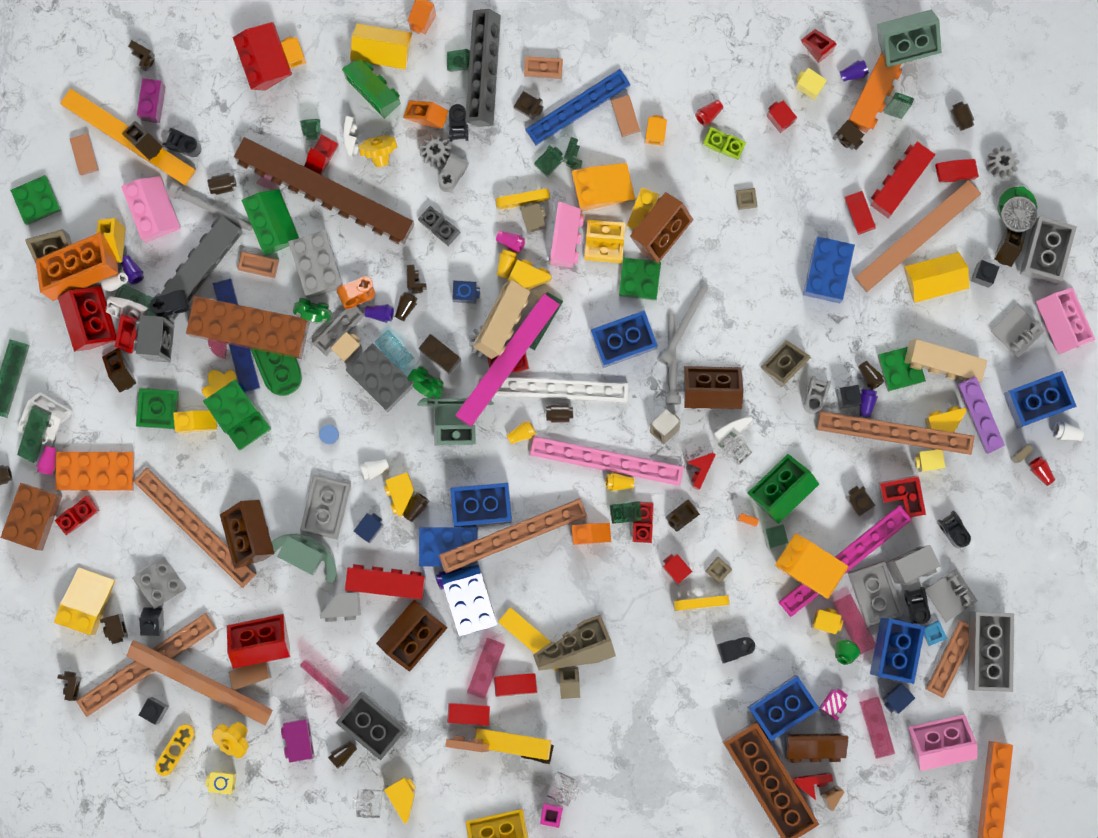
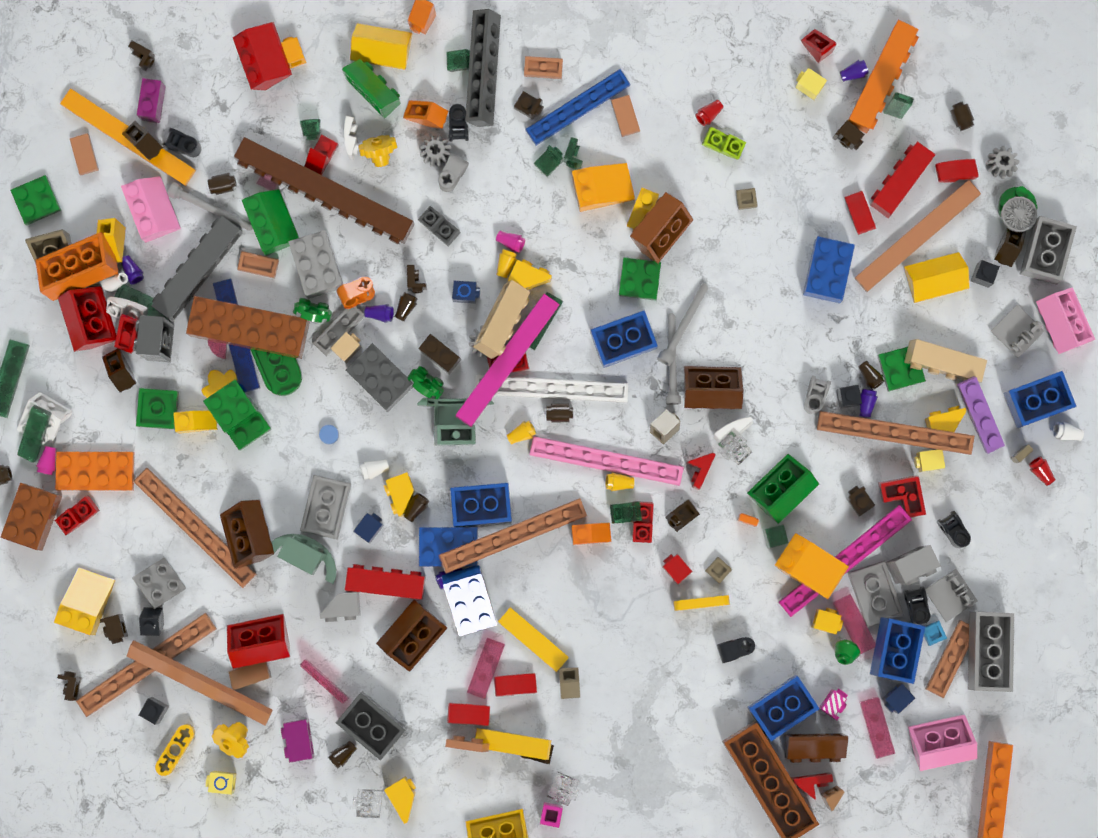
(173, 303): black piece -> none
(405, 360): clear light blue slope -> none
(522, 198): yellow beam -> none
(533, 217): dark tan brick -> none
(566, 236): bright pink slope -> none
(582, 646): dark tan wedge -> none
(604, 241): yellow slope -> none
(656, 130): light orange brick -> none
(781, 116): red brick -> none
(785, 363): dark tan slope -> none
(909, 38): sand green slope -> none

